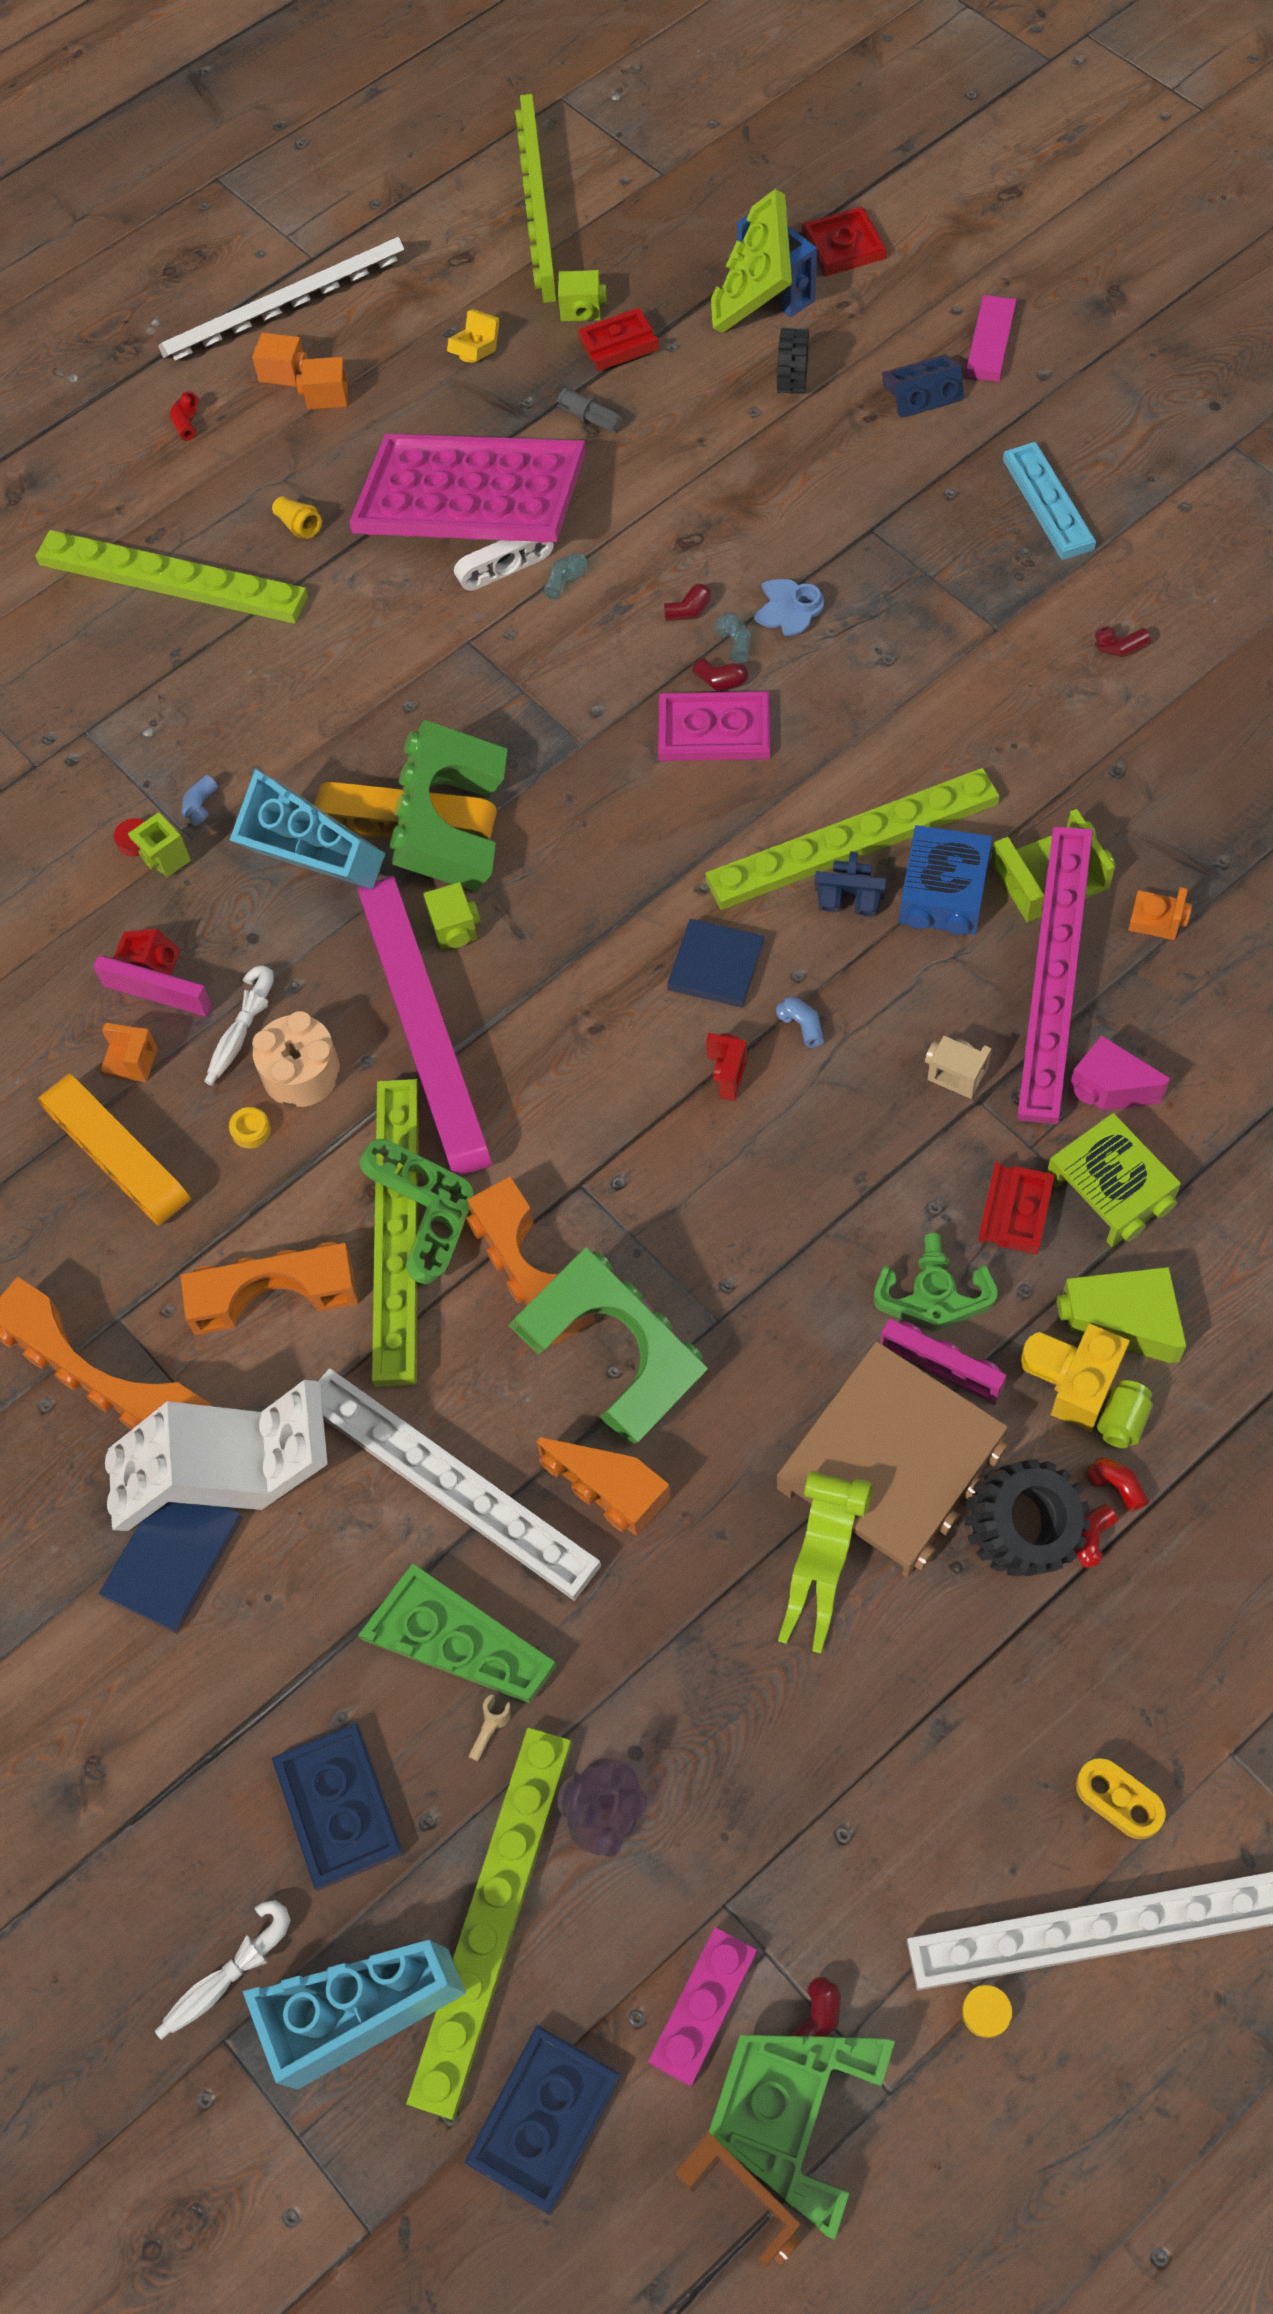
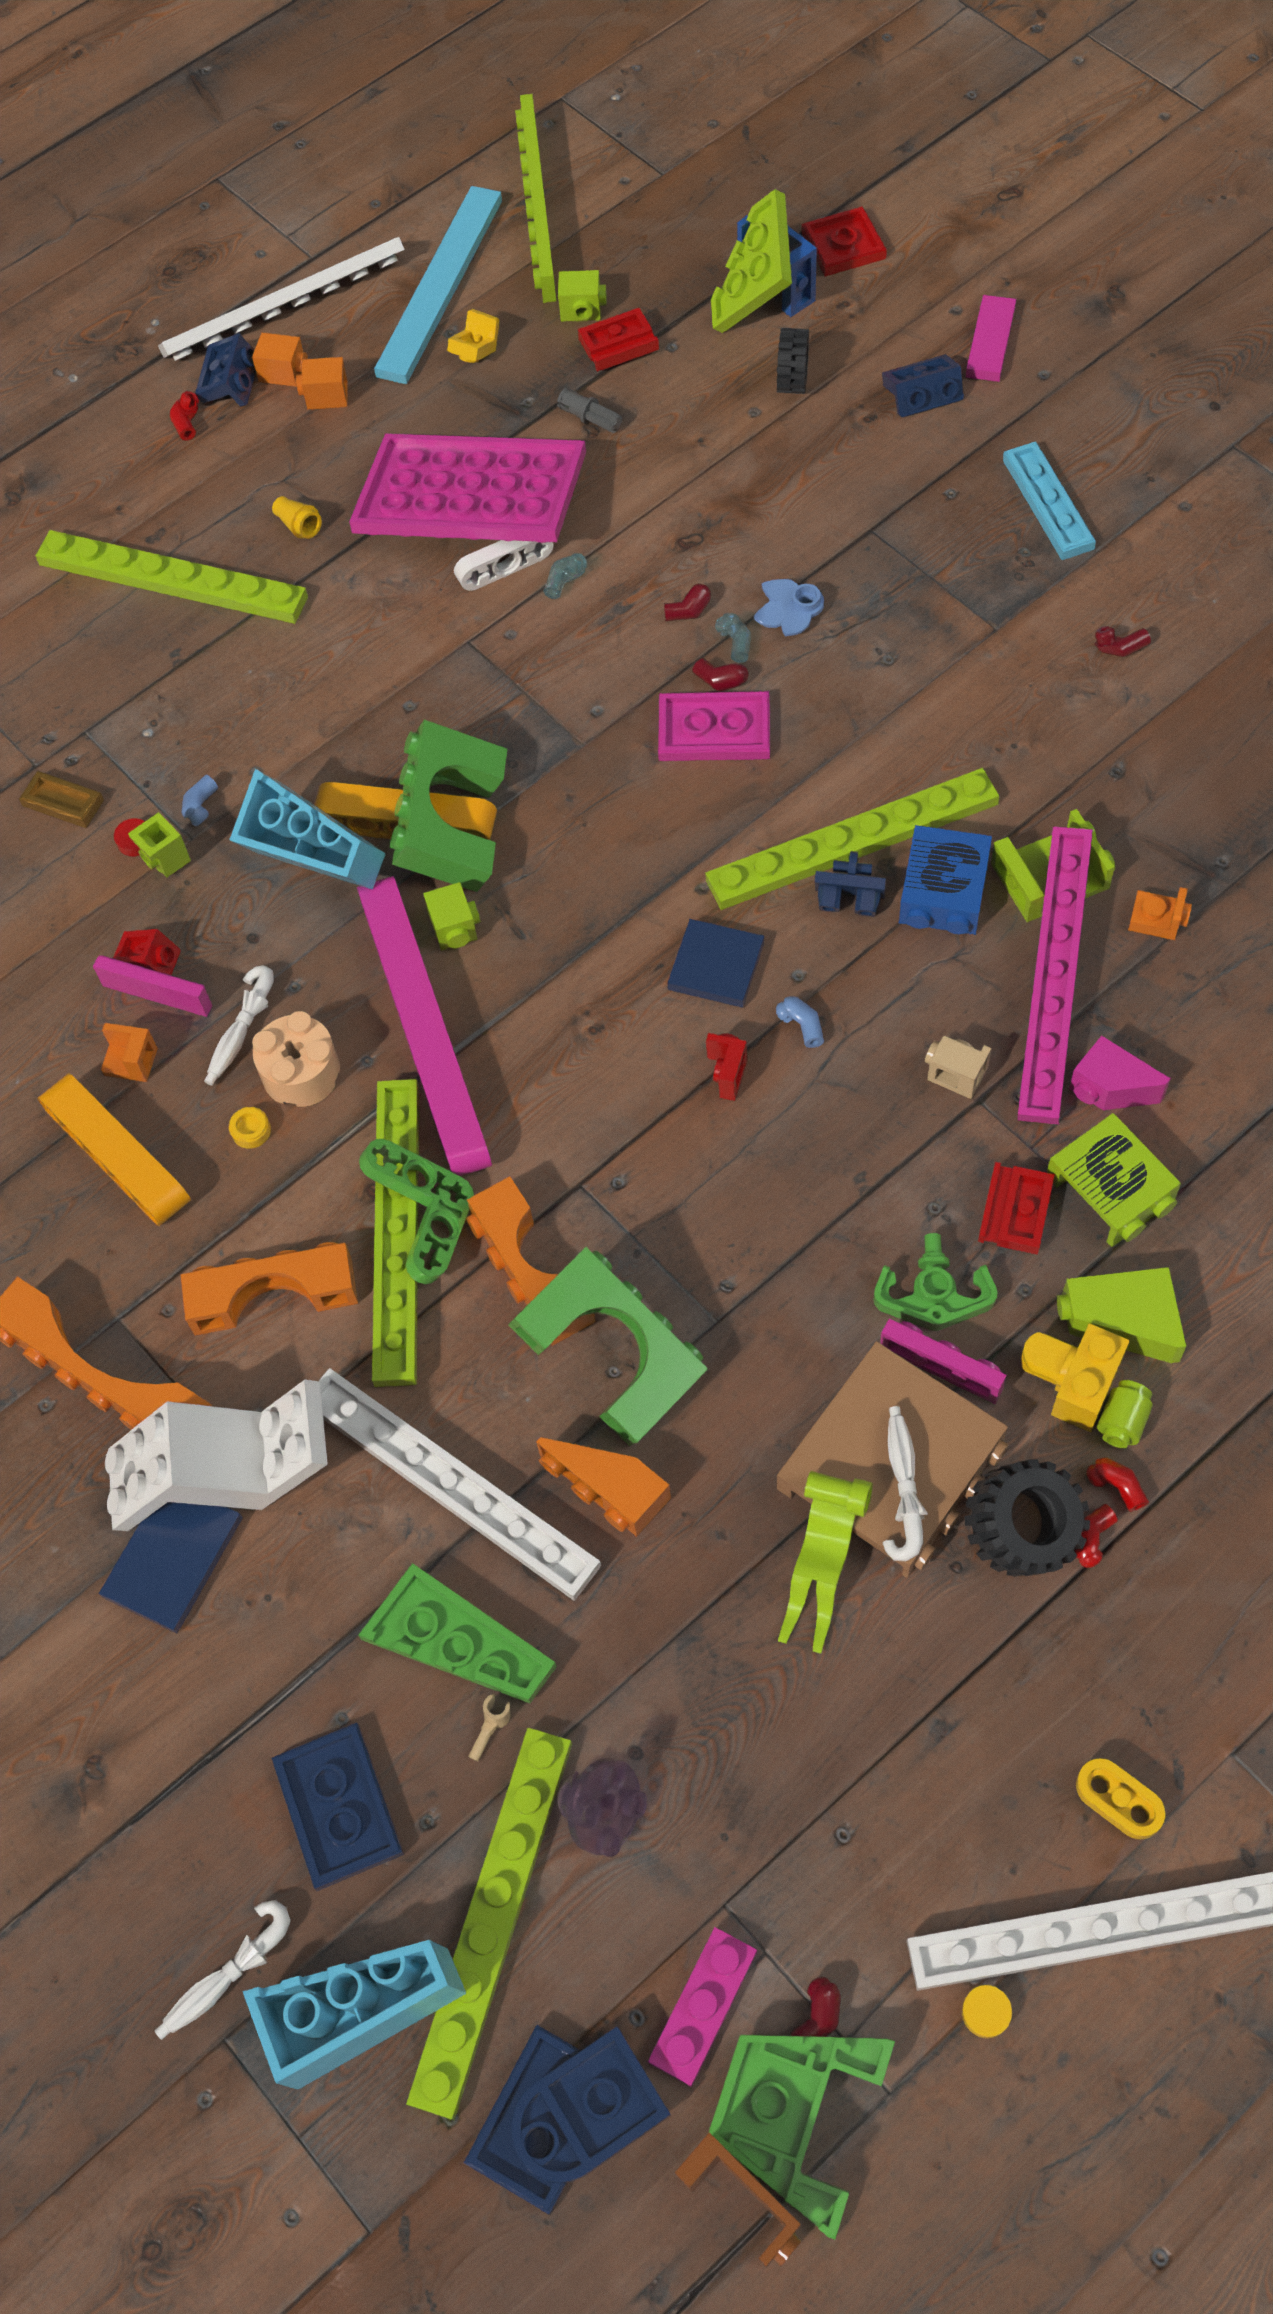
(61, 799): none -> pearl gold tile
(227, 371): none -> dark blue bracket
(438, 285): none -> medium azure tile
(591, 2107): none -> dark blue tile
(910, 1508): none -> white piece

